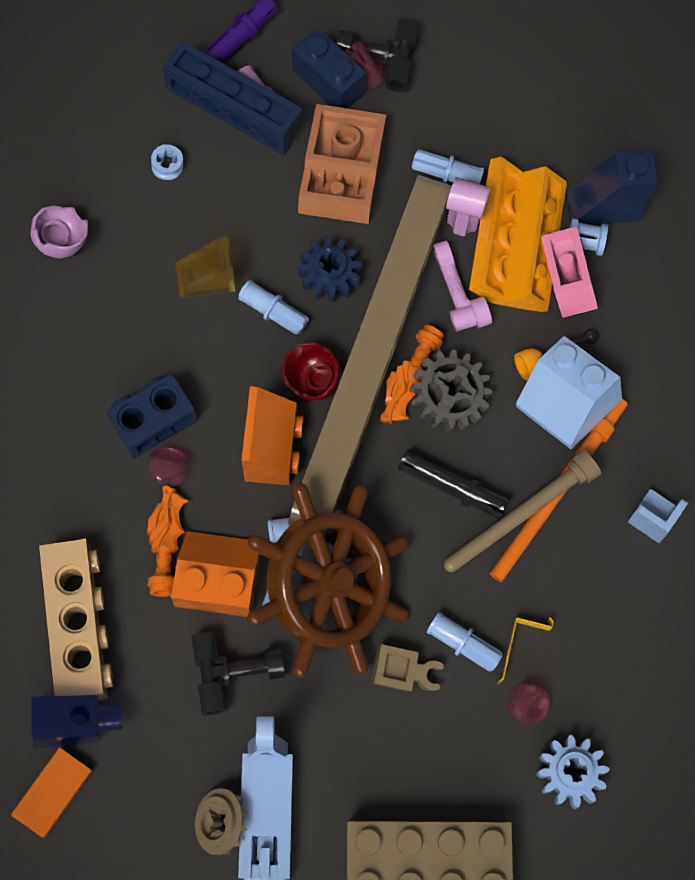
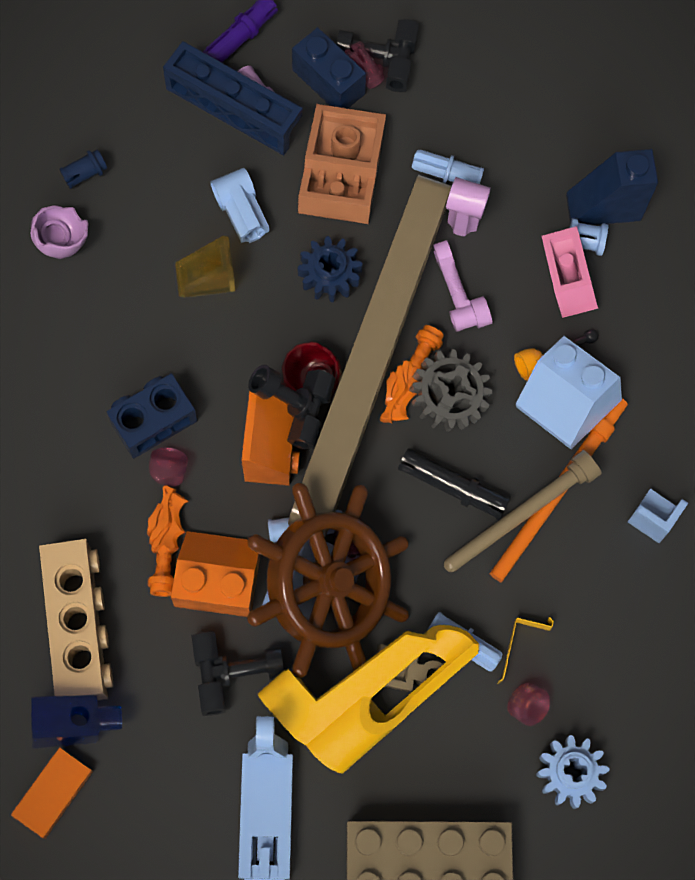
(83, 168): none -> dark blue pin
(158, 156): light blue bush -> none
(208, 821): dark tan gear -> none
(237, 196): none -> light blue piece
(273, 307): light blue axle -> none
(302, 403): none -> black bar
(345, 719): none -> yellow panel
(510, 251): light orange slope -> none

